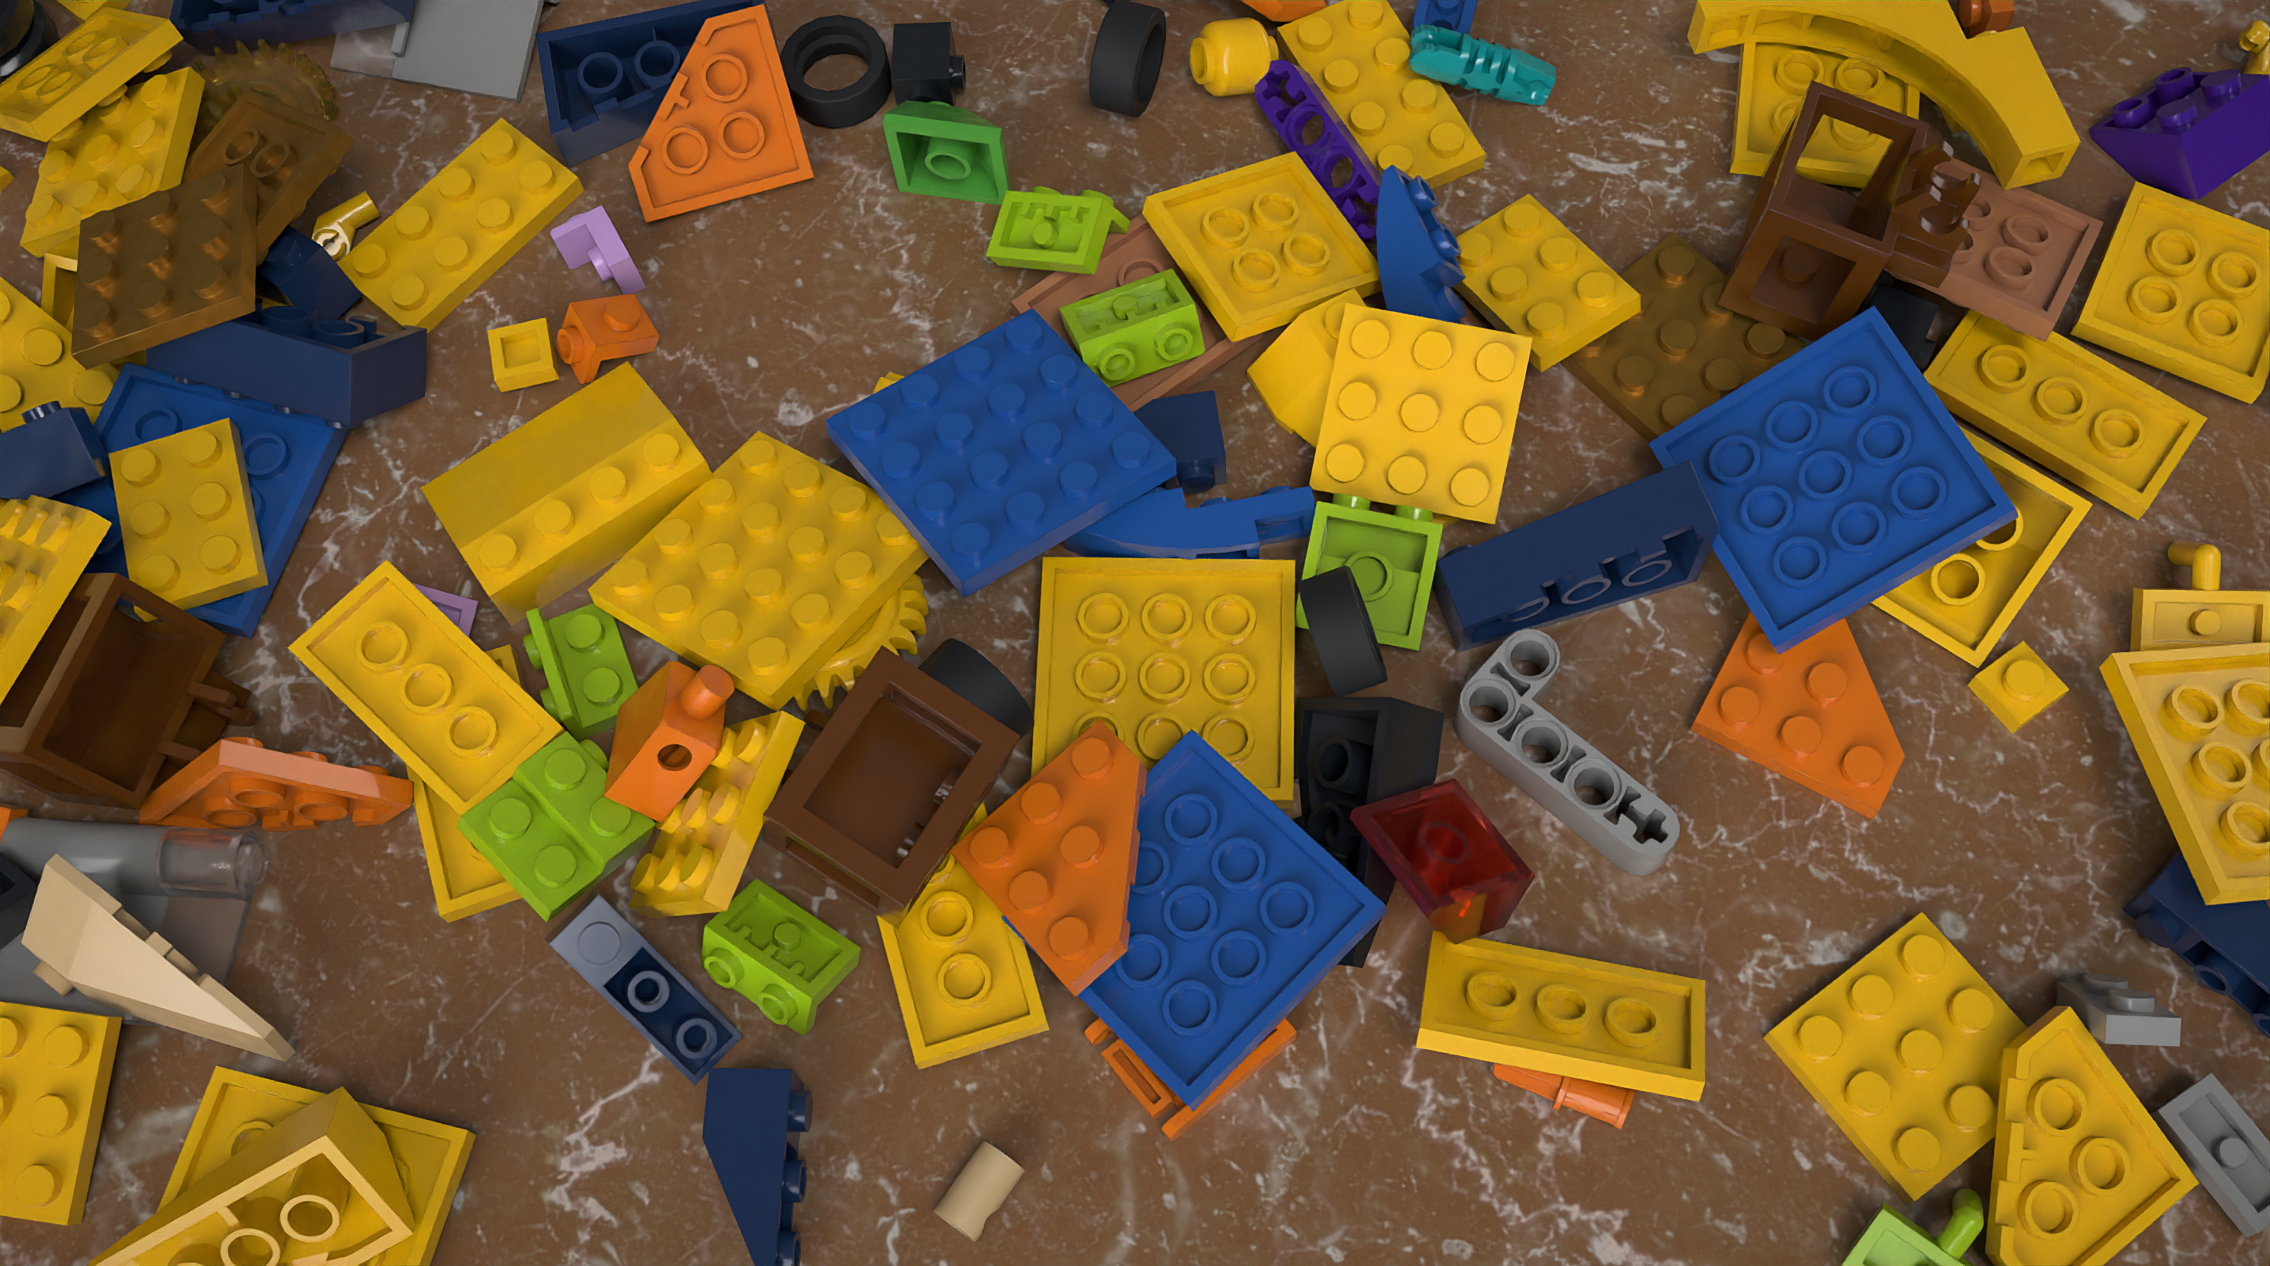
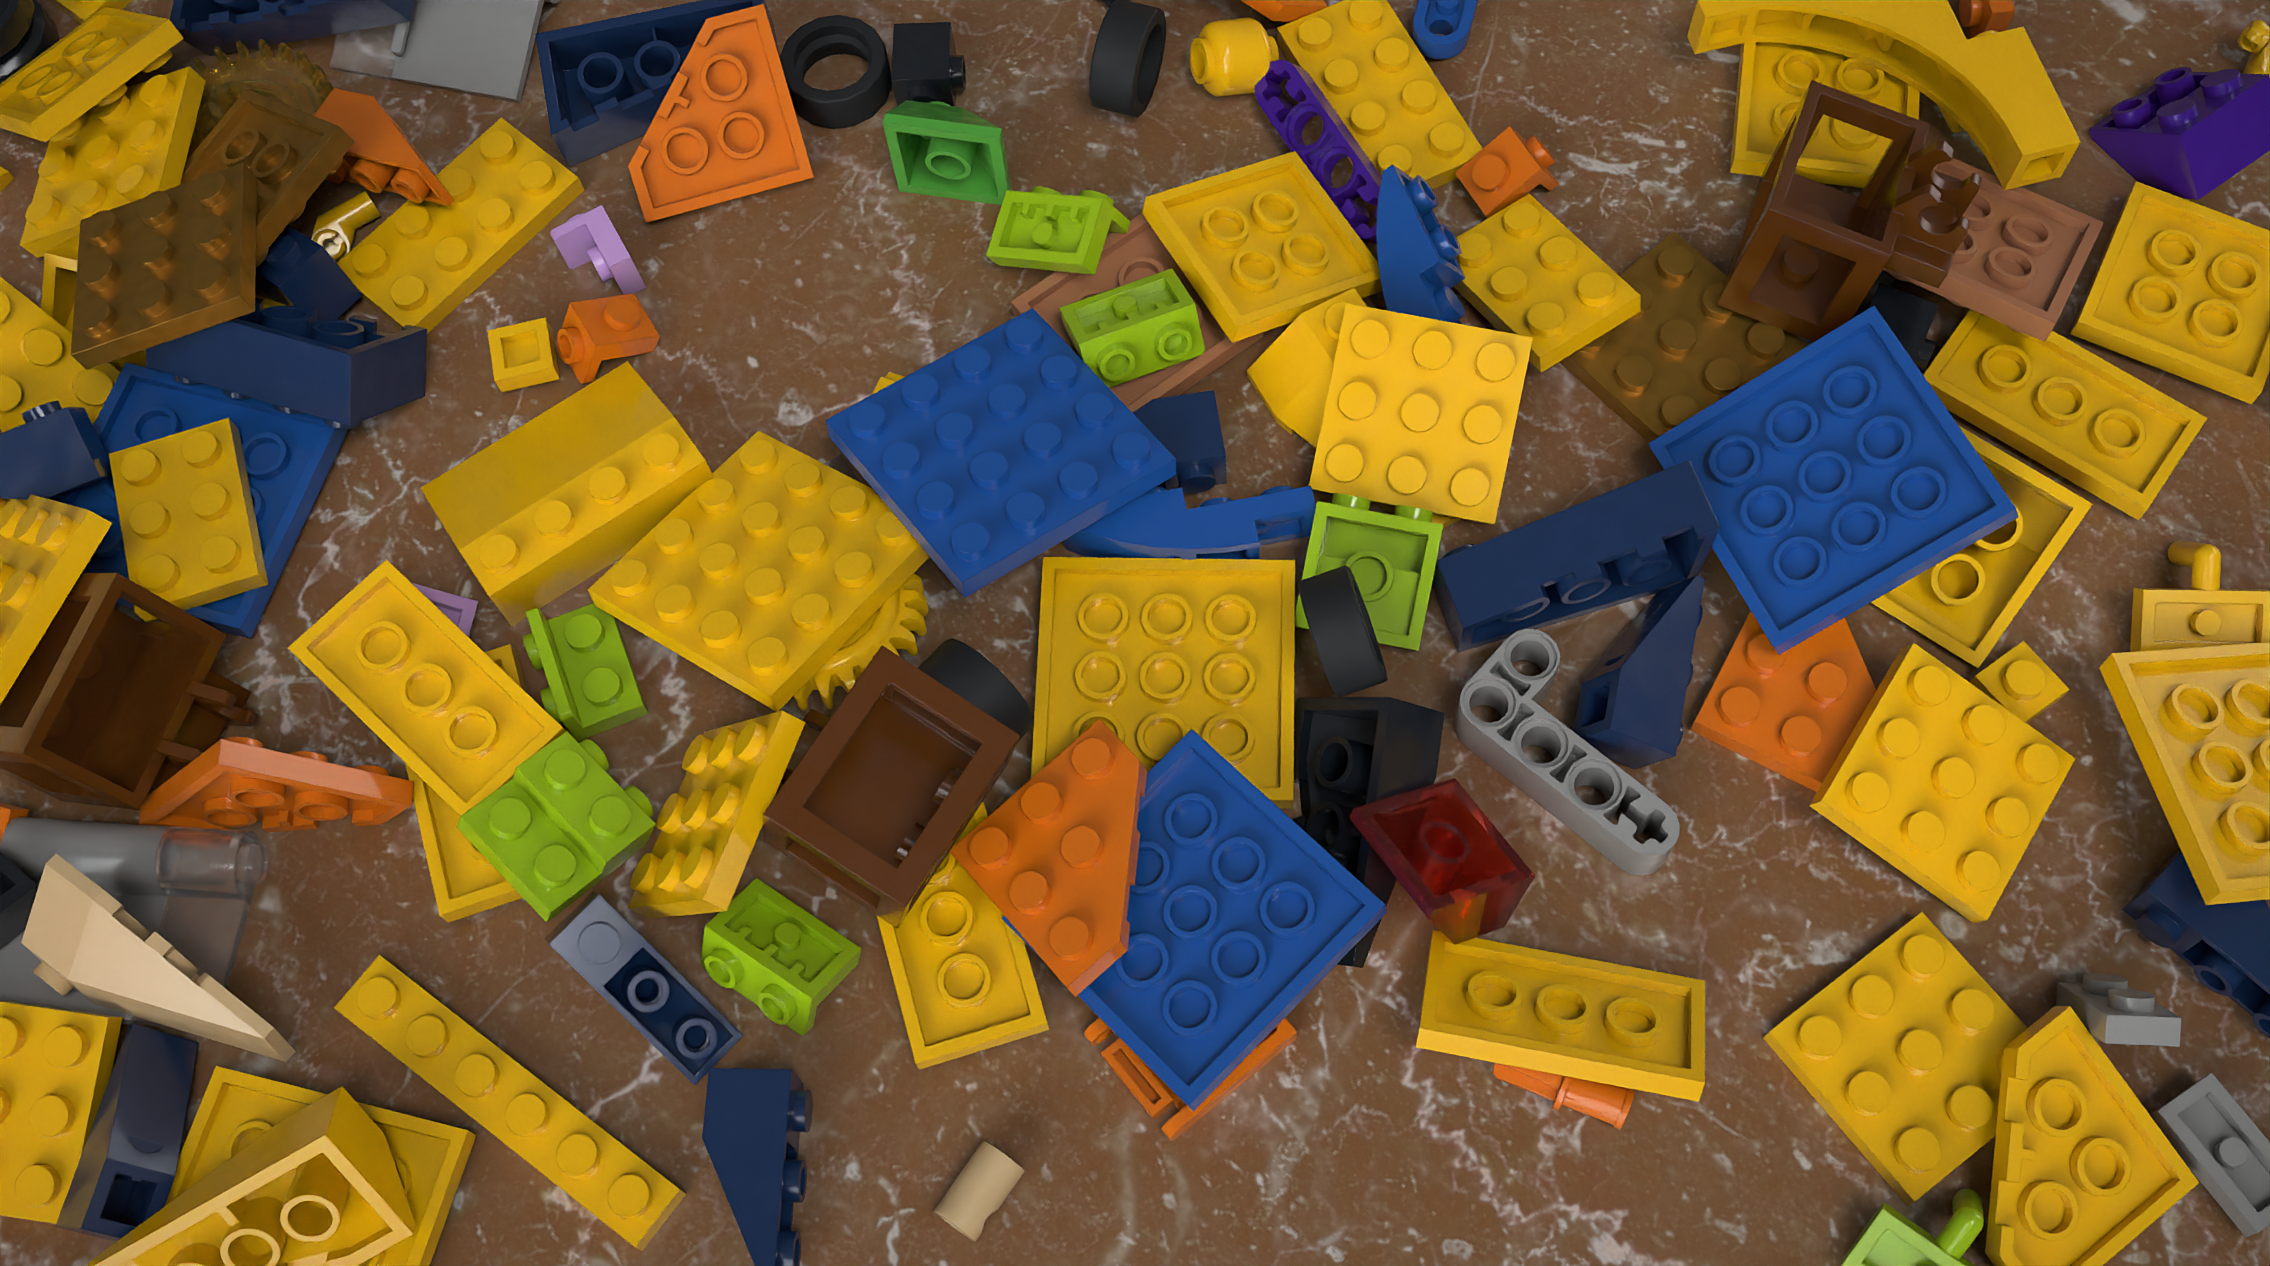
(134, 1137): none -> dark blue slope
(381, 151): none -> orange slope
(511, 1103): none -> yellow plate
(667, 737): orange torso -> none
(1480, 65): teal hinge -> none
(1507, 171): none -> orange bracket
(1638, 690): none -> dark blue slope
(1943, 783): none -> yellow plate

